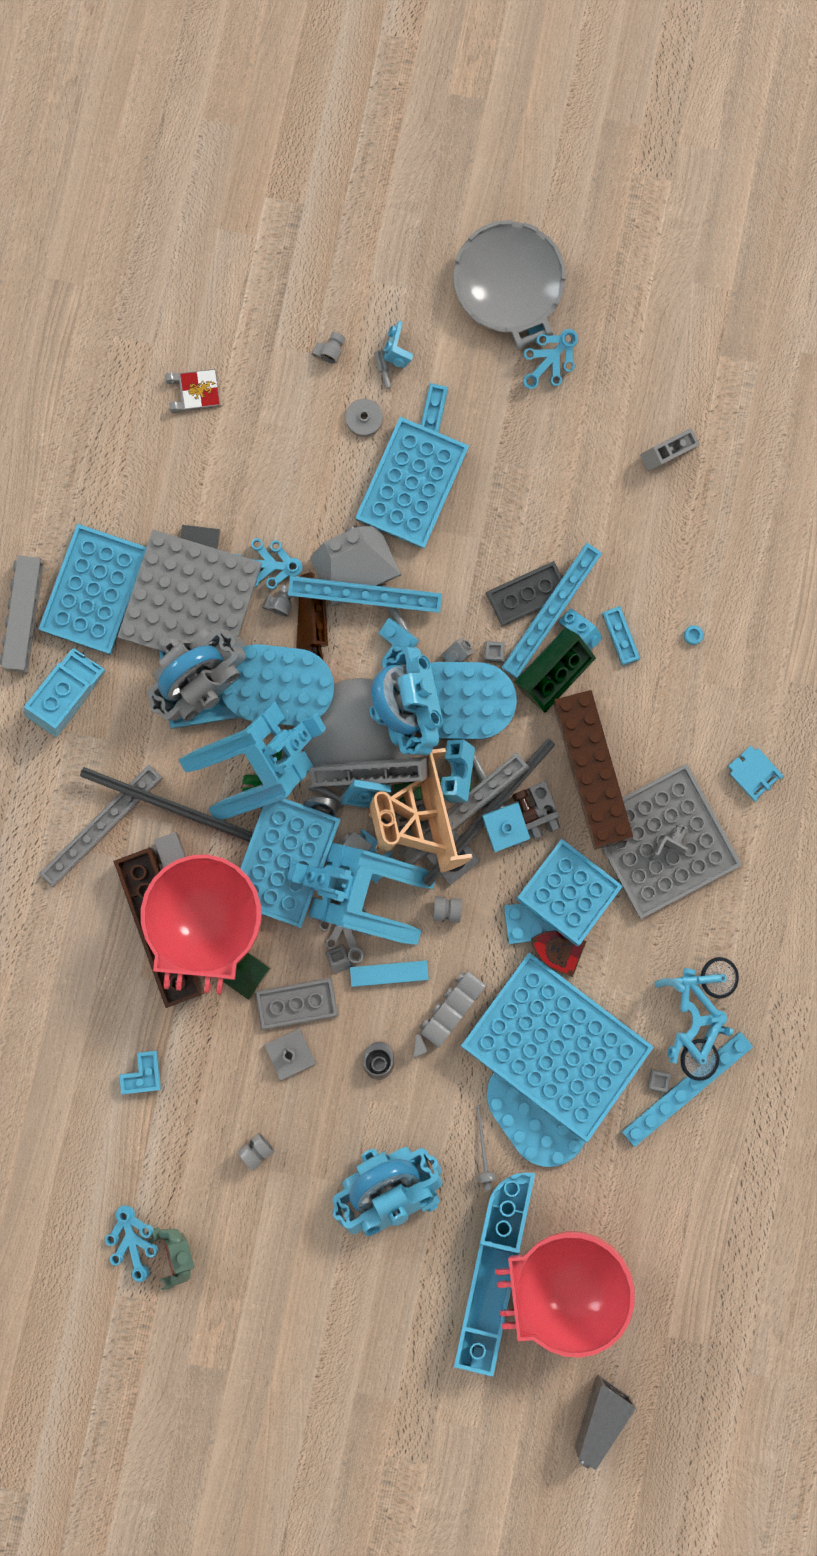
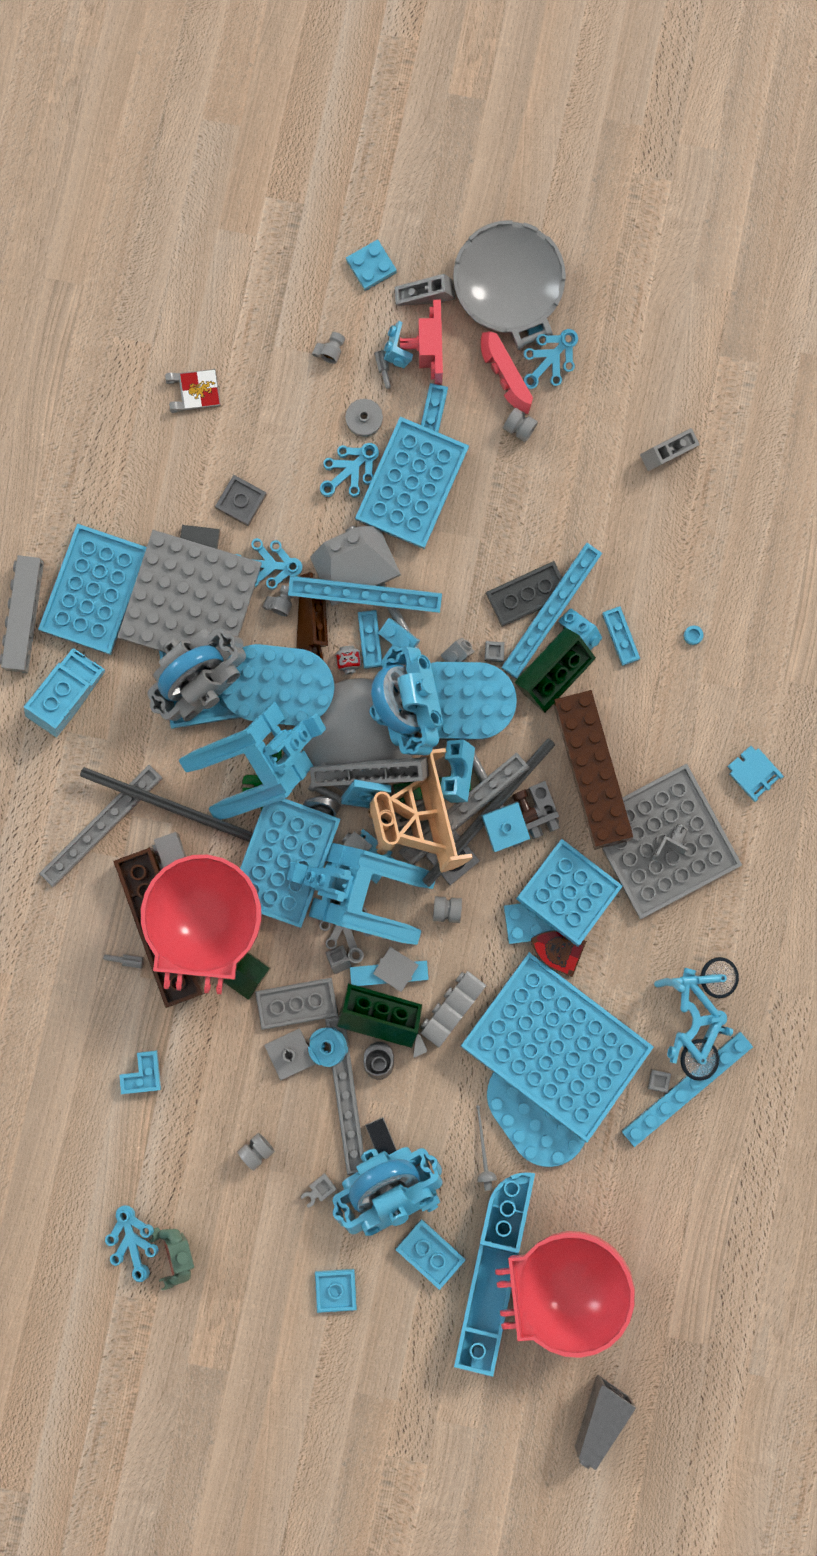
(126, 960): none -> light grey axle
(241, 500): none -> flat silver tile
(317, 1044): none -> medium azure plate
(320, 1188): none -> light grey plate
(335, 1290): none -> medium azure tile
(347, 1106): none -> light grey tile
(348, 659): none -> light grey head
(351, 468): none -> medium azure plant
(370, 639): none -> medium azure tile
(371, 265): none -> medium azure plate
(380, 1015): none -> dark green slope
(380, 1136): none -> black tile
(395, 969): none -> light grey piece
(425, 291): none -> light grey slope
(429, 342): none -> coral brick
(430, 1254): none -> medium azure plate
(495, 353): none -> coral brick
(520, 424): none -> light grey wheel

